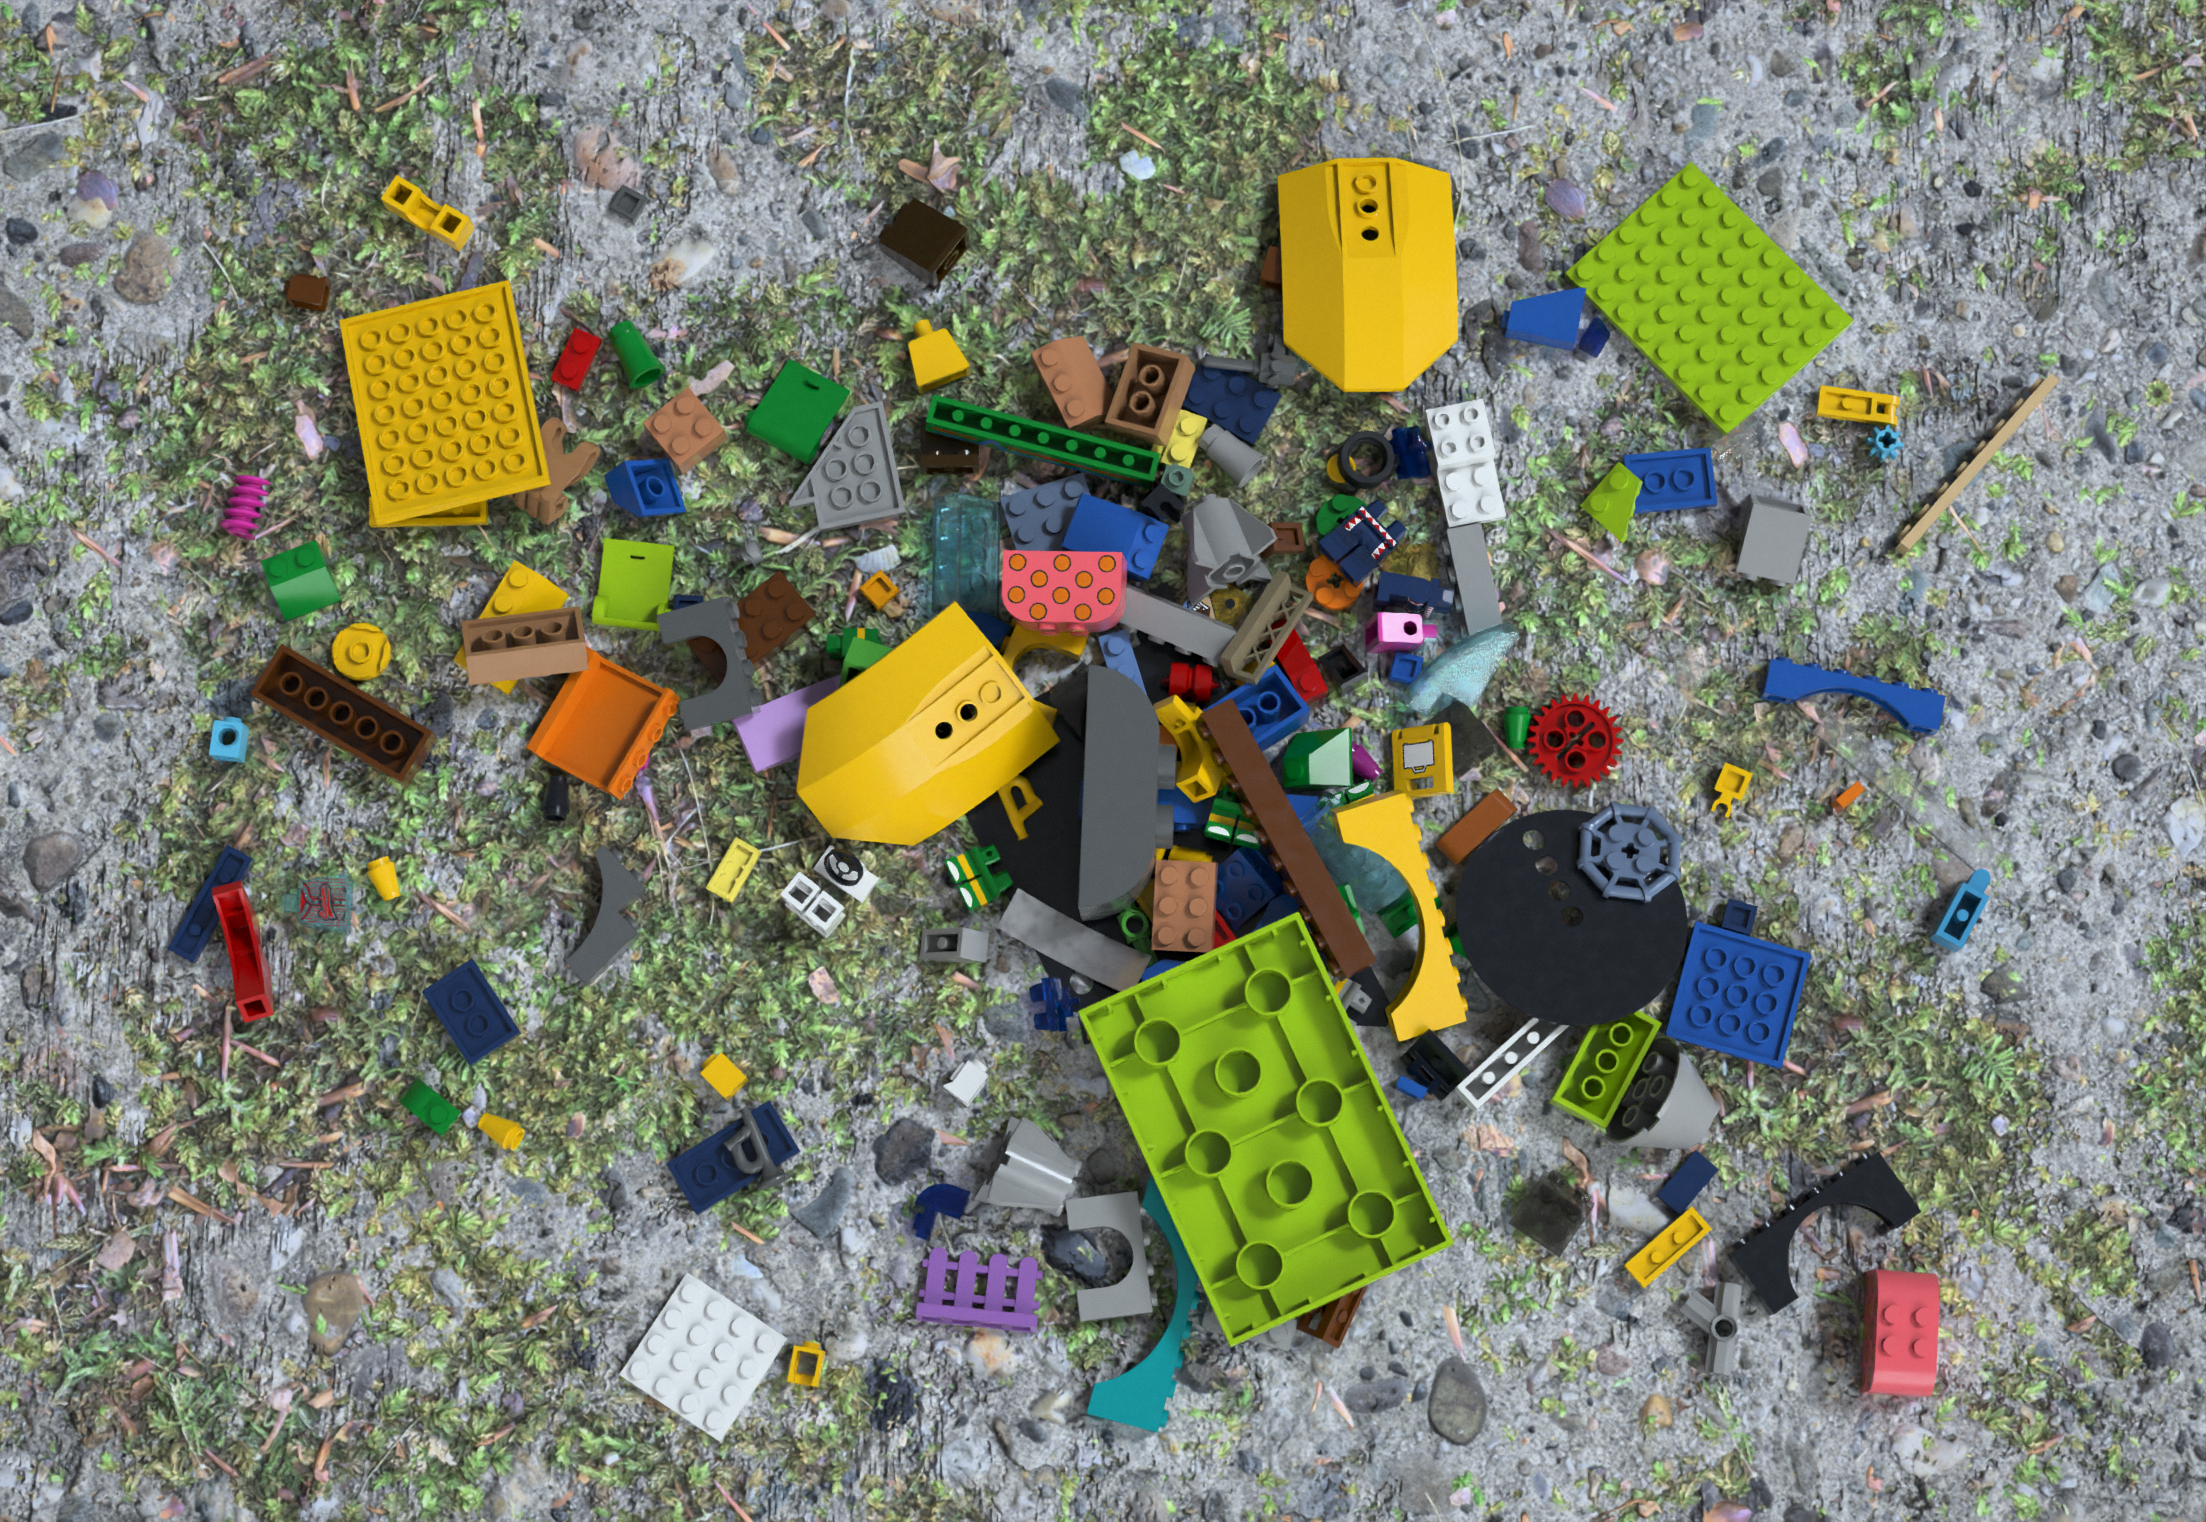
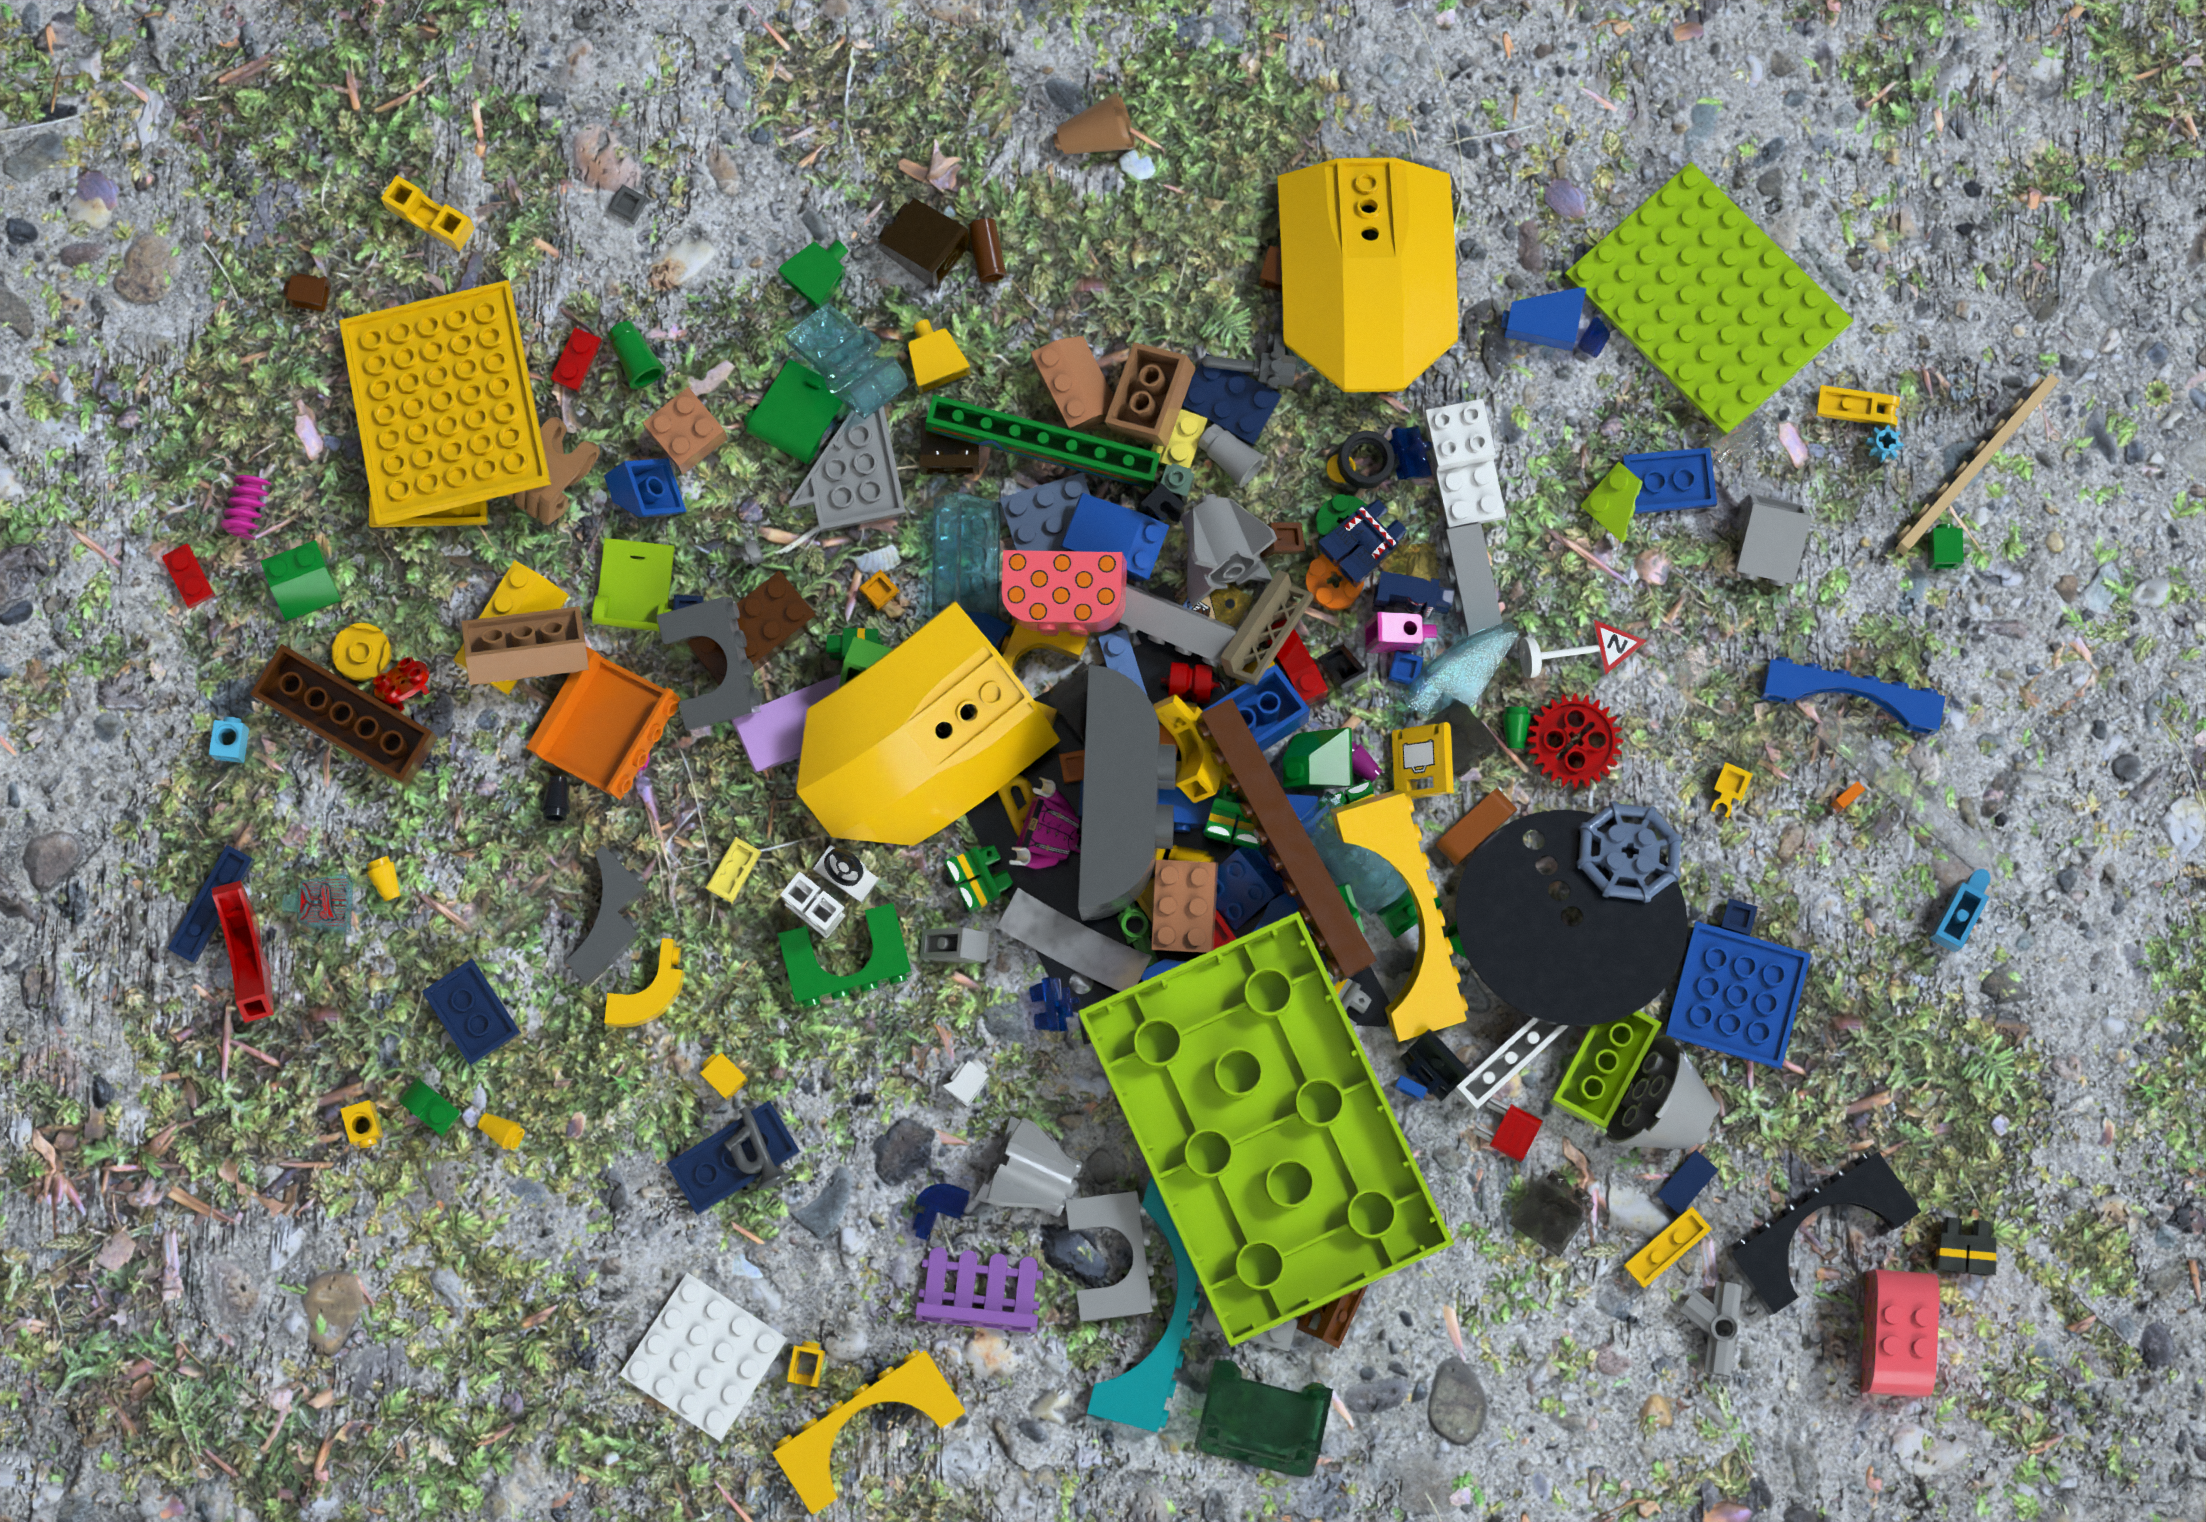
(188, 575): none -> red plate
(353, 1114): none -> yellow brick
(401, 682): none -> red plate
(653, 1001): none -> yellow arch
(808, 1454): none -> yellow arch
(812, 983): none -> green arch
(815, 272): none -> green torso
(847, 360): none -> clear light blue piece
(987, 250): none -> reddish brown pin
(1047, 830): none -> dark pink torso
(1072, 766): none -> orange tile
(1097, 129): none -> medium nougat cone
(1262, 1422): none -> clear green windscreen
(1514, 1132): none -> red piece
(1612, 644): none -> white piece
(1945, 547): none -> green brick
(1965, 1253): none -> pearl dark grey hips

